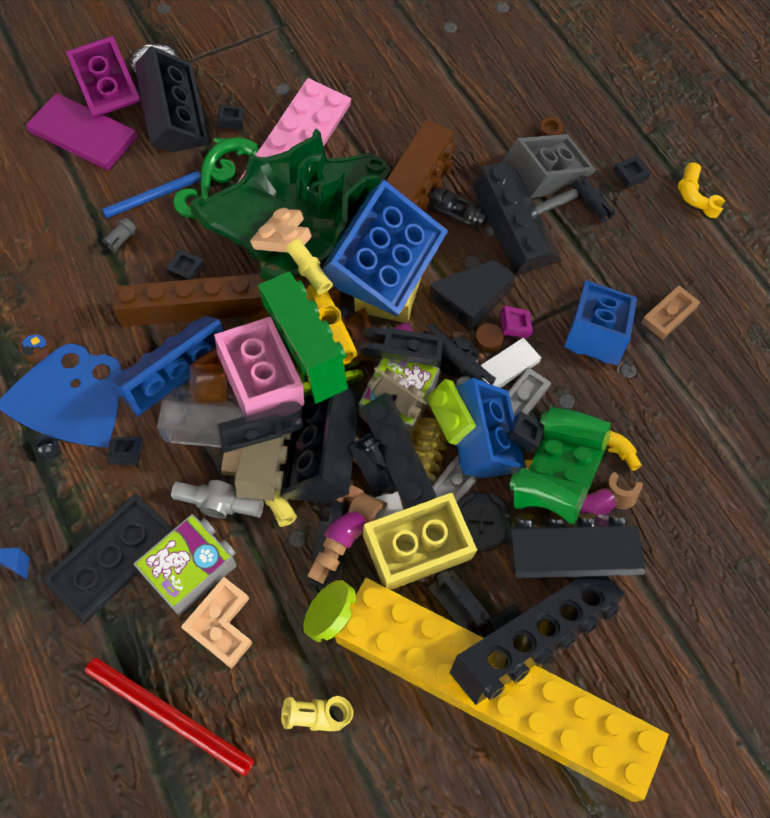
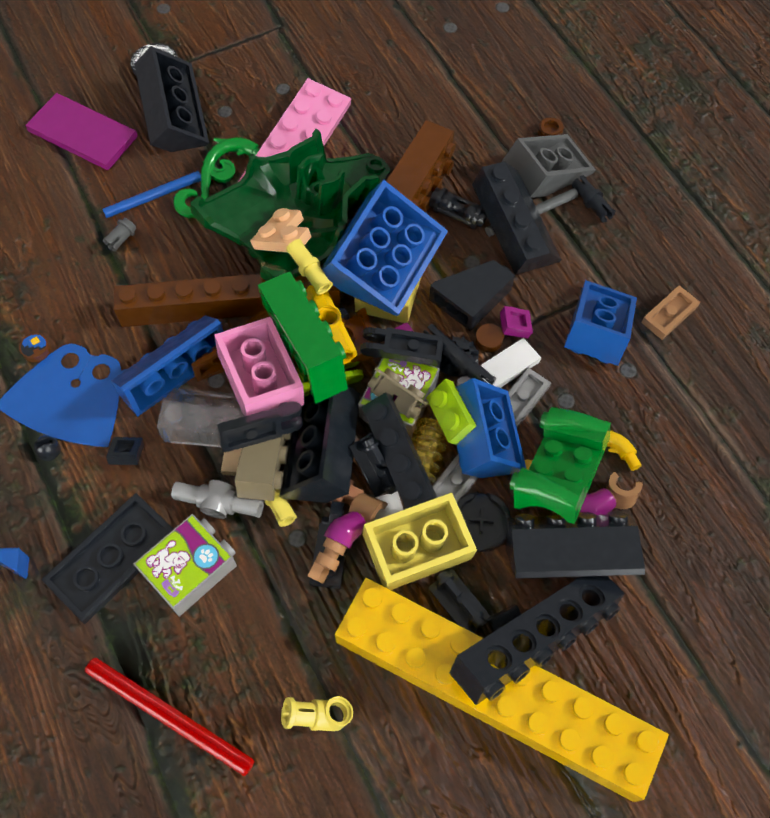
(103, 76): magenta slope -> none
(185, 265): black plate -> none
(208, 384): clear orange brick -> none
(212, 625): light nougat plate -> none
(230, 117): black tile -> none
(329, 611): lime tile -> none
(526, 431): black plate -> none
(632, 171): black plate -> none
(689, 190): yellow piece -> none

